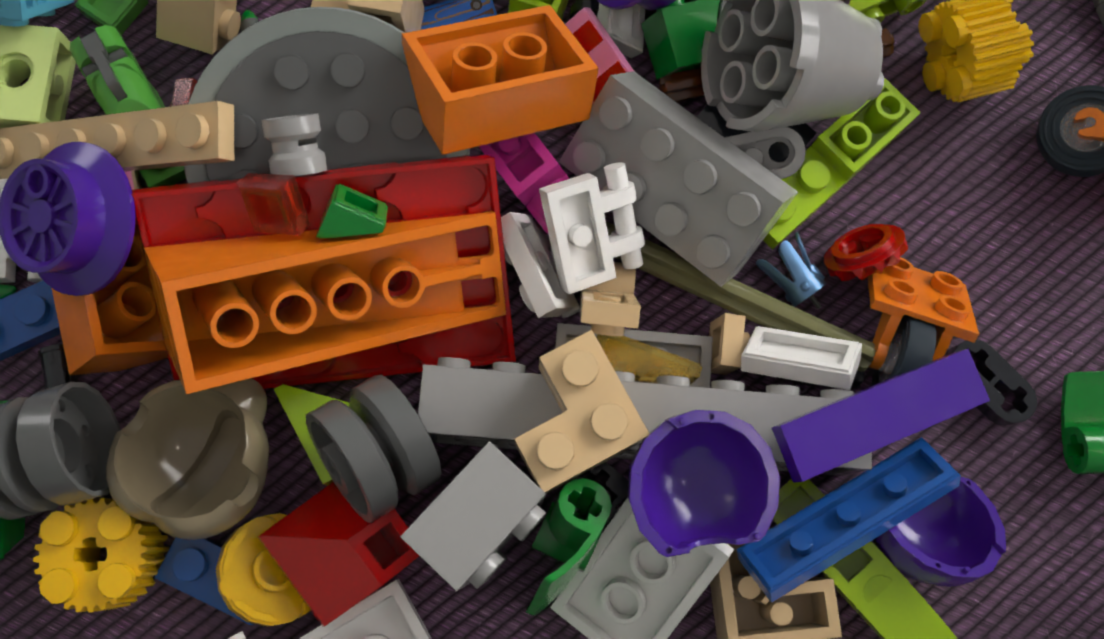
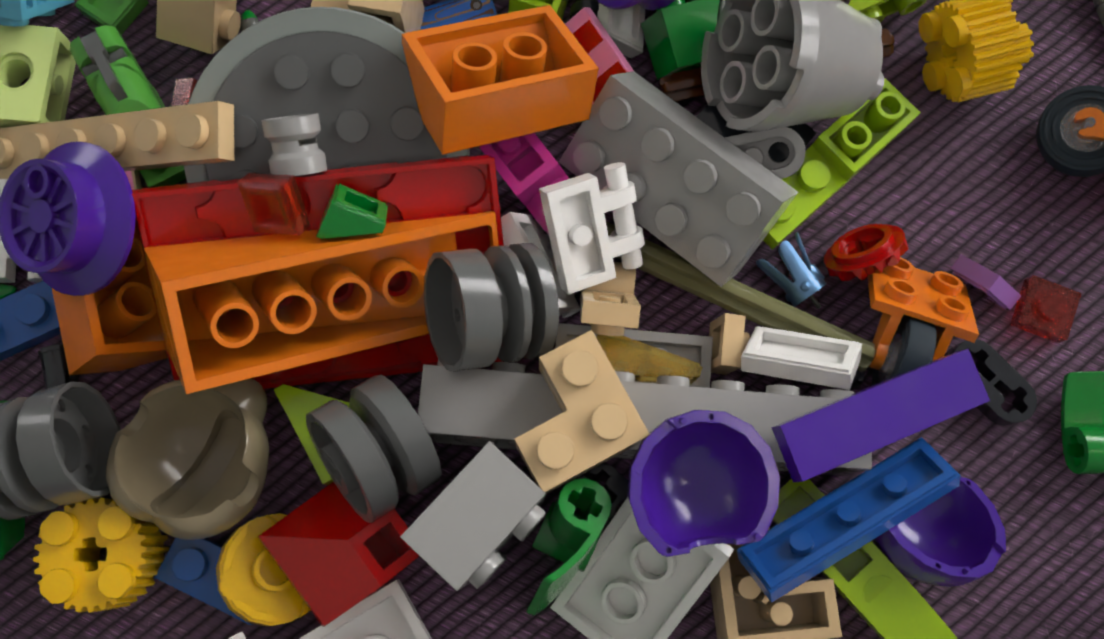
(490, 305): none -> dark grey wheel
(987, 281): none -> medium lavender tile
(1046, 309): none -> clear red plate

